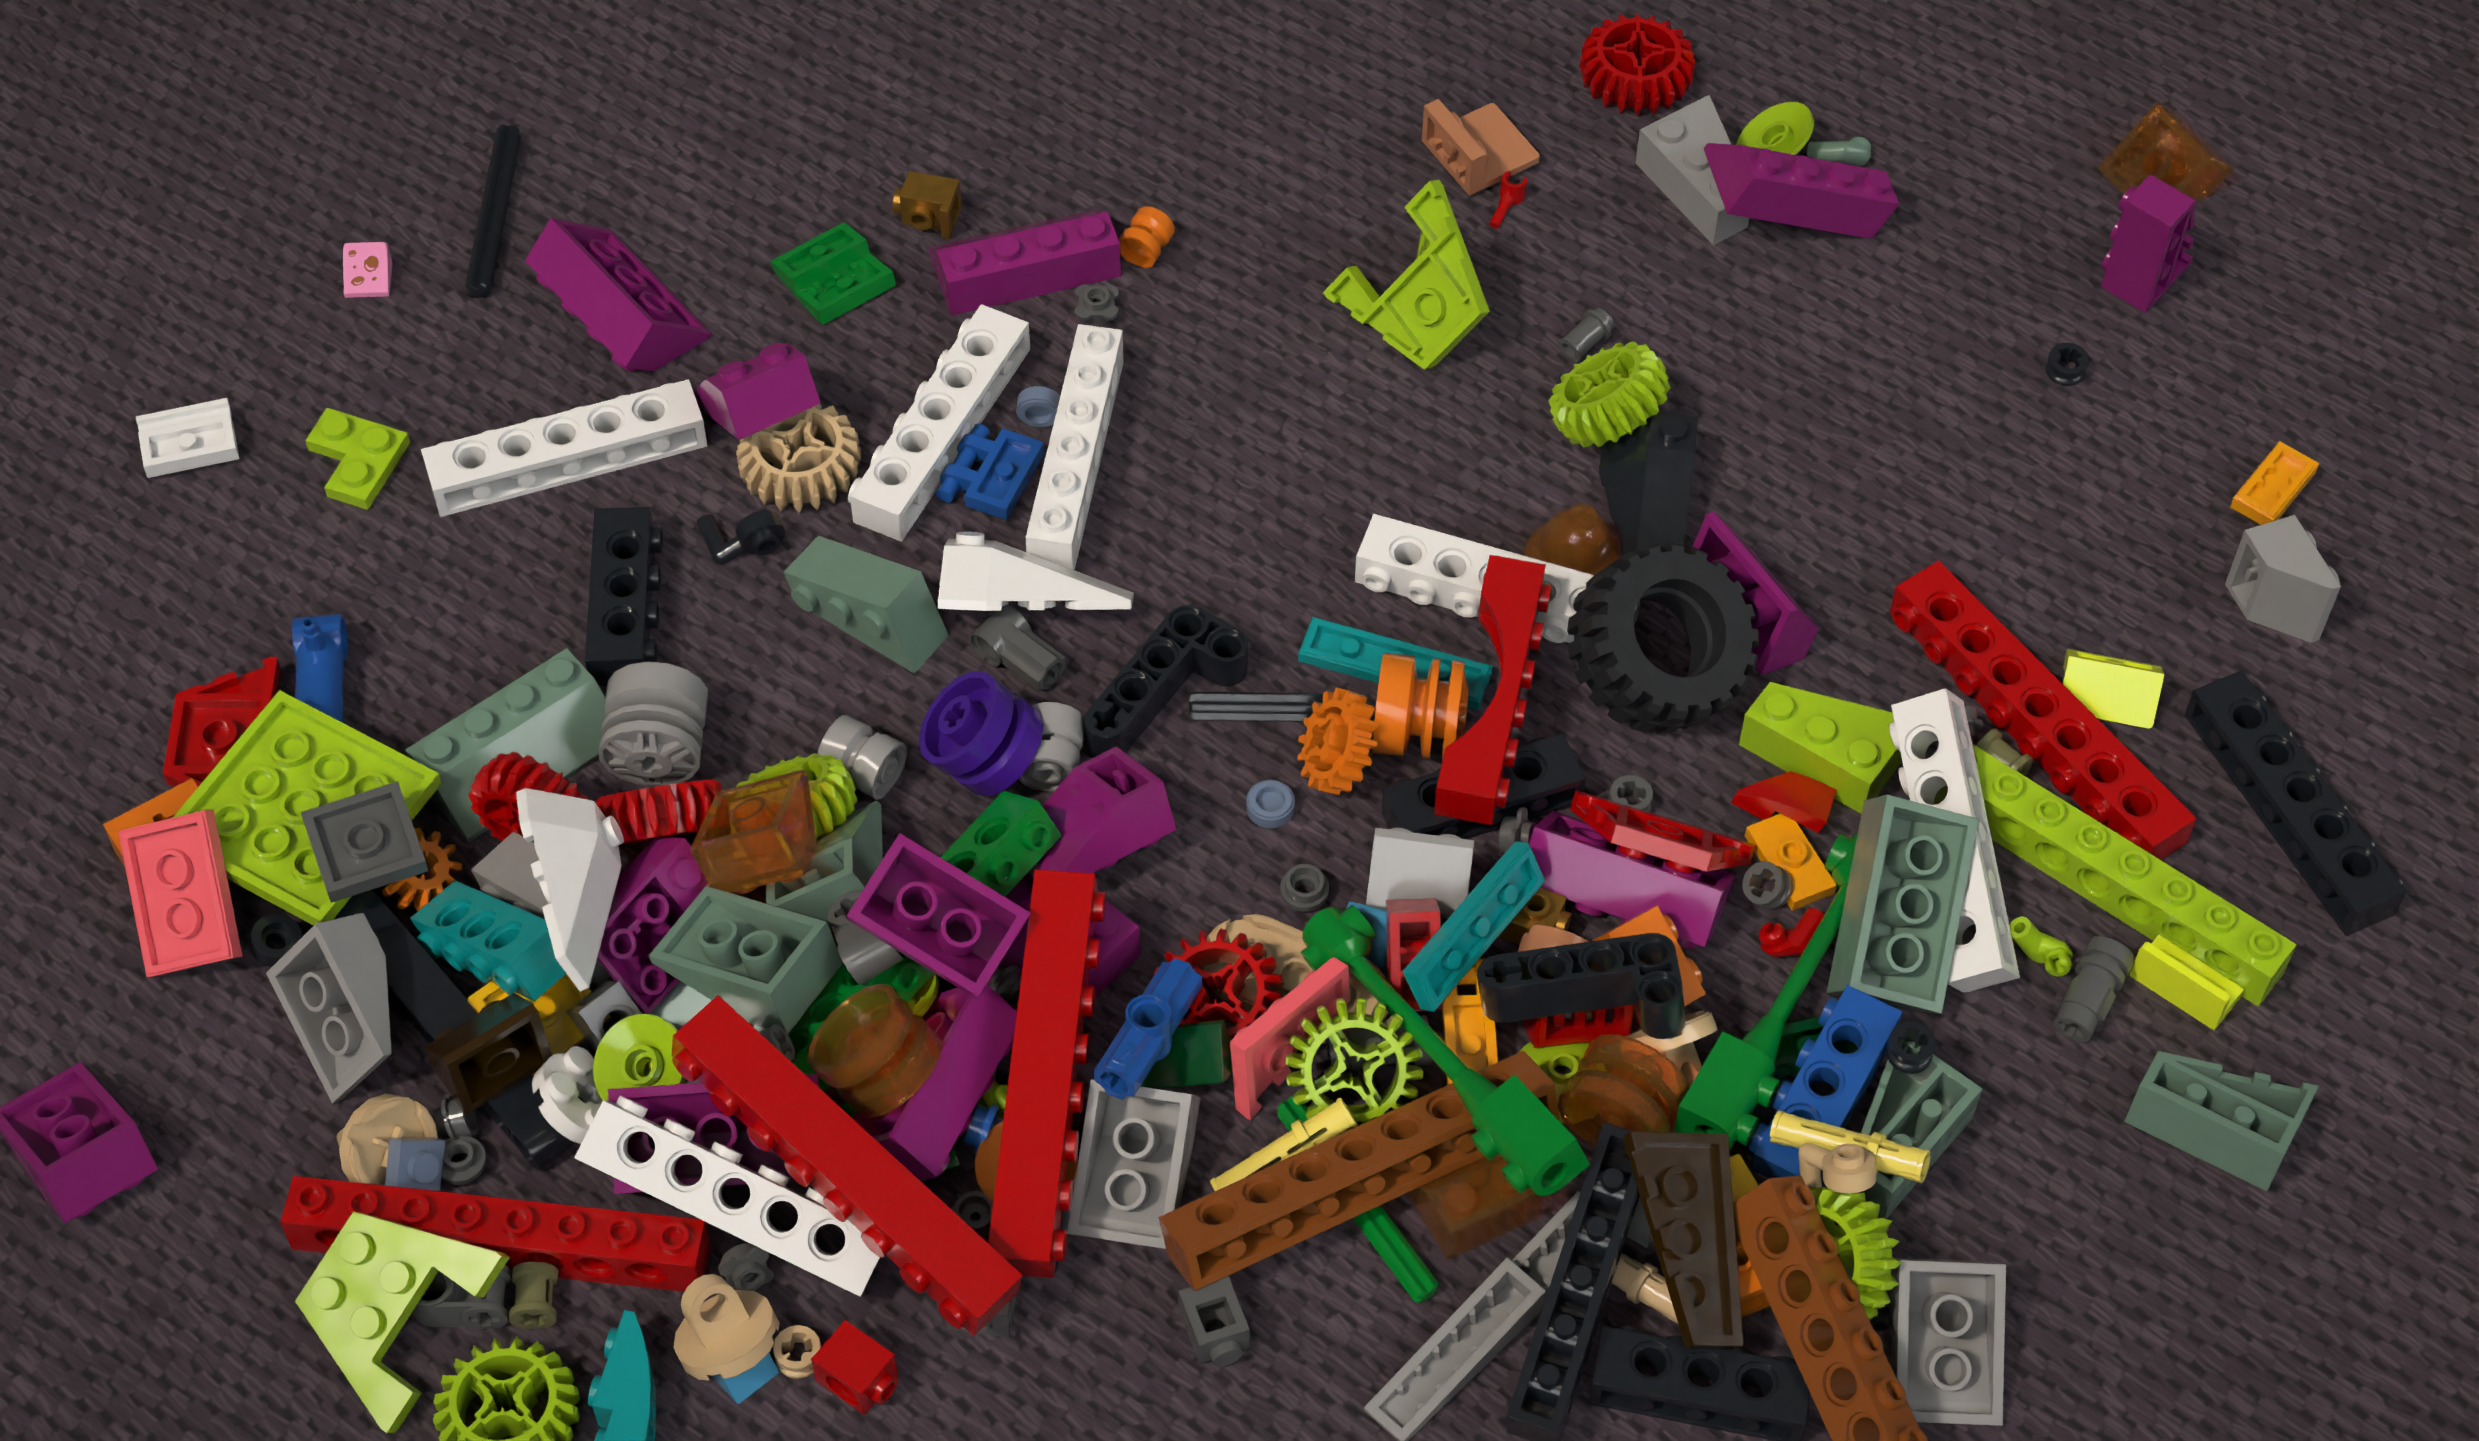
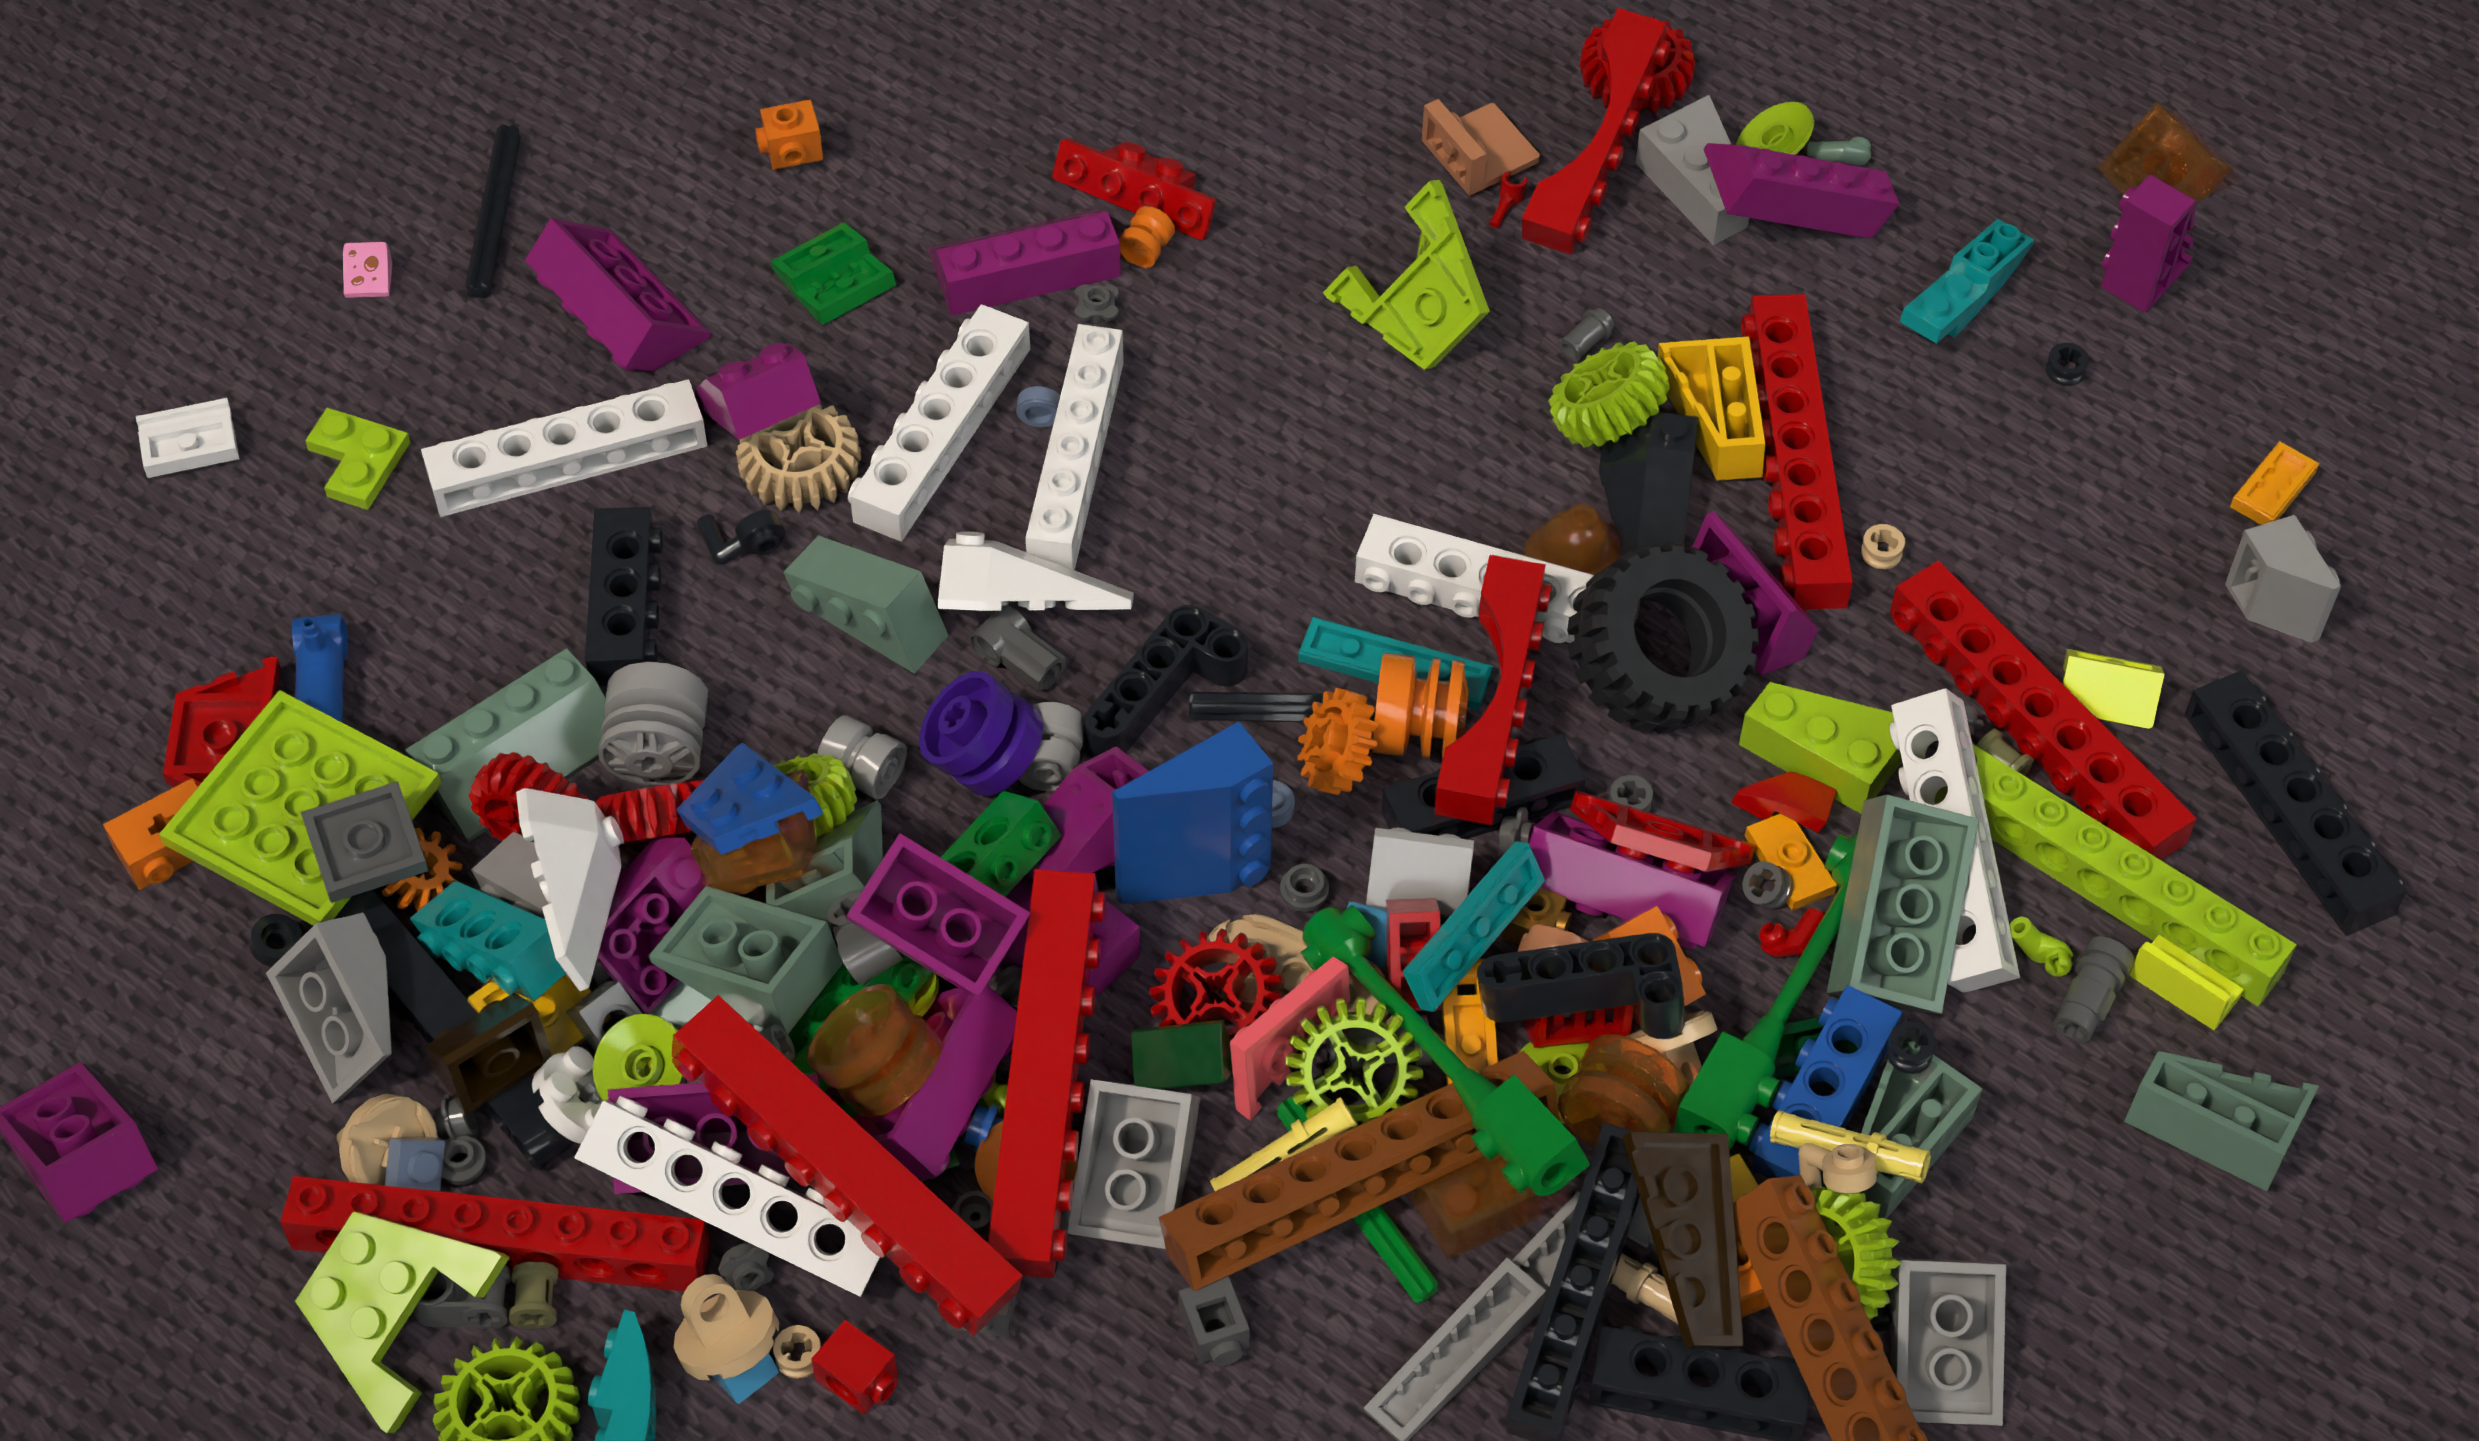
(180, 893): coral tile -> none
(744, 802): none -> blue wing
(789, 134): none -> orange brick
(928, 202): pearl gold brick -> none
(1002, 476): blue plate -> none
(1136, 180): none -> red bracket
(1148, 1029): blue piece -> none
(1195, 822): none -> blue slope
(1563, 202): none -> red arch
(1719, 387): none -> yellow wedge
(1798, 453): none -> red brick
(1887, 534): none -> tan bush
(1969, 283): none -> teal slope

